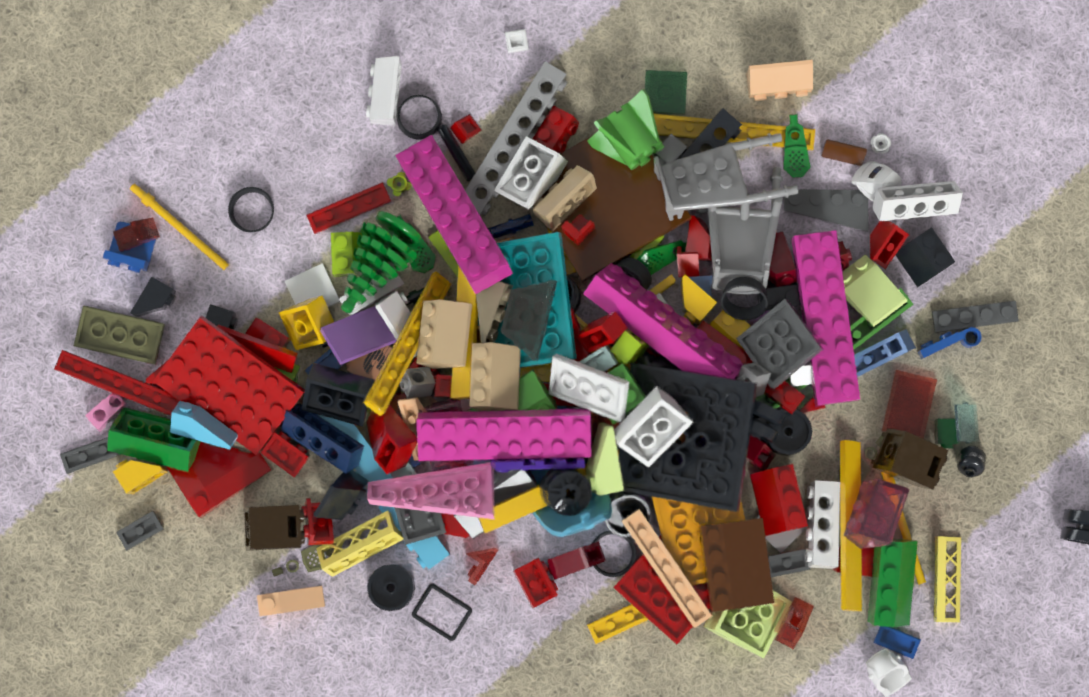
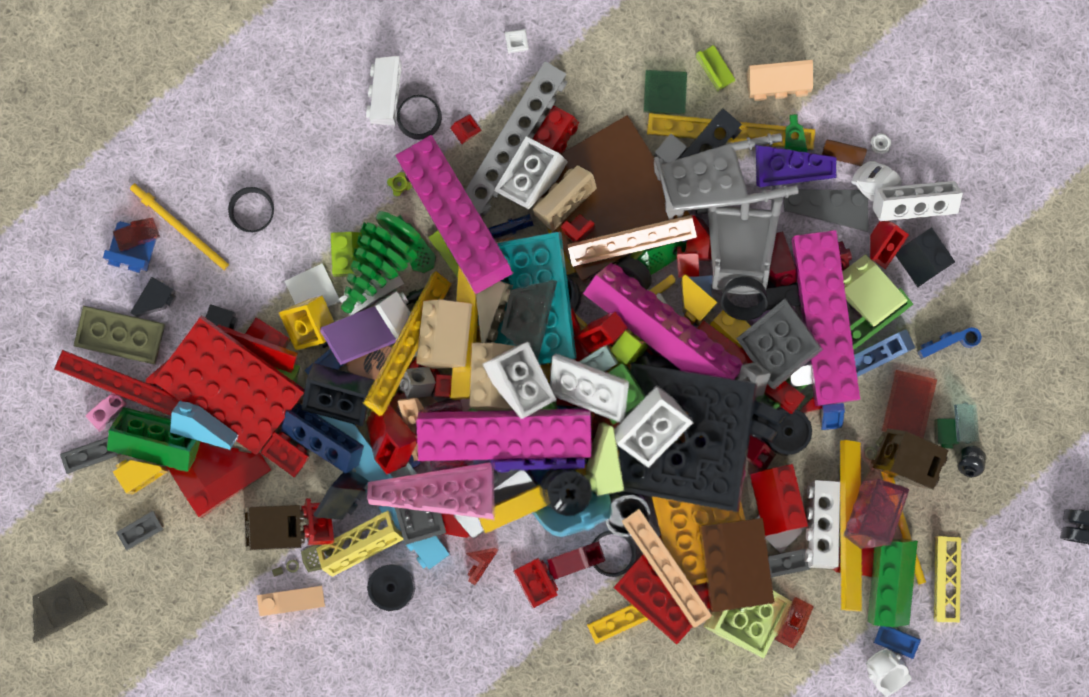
(63, 606): none -> clear smoke wing
(348, 208): red tile -> none
(432, 626): black piece -> none
(456, 152): black axle -> none
(520, 380): none -> white slope
(629, 133): bright green brick -> none
(632, 240): none -> light nougat plate
(715, 68): none -> lime panel
(789, 166): none -> dark purple wing
(832, 416): none -> blue tile
(975, 316): dark grey plate -> none

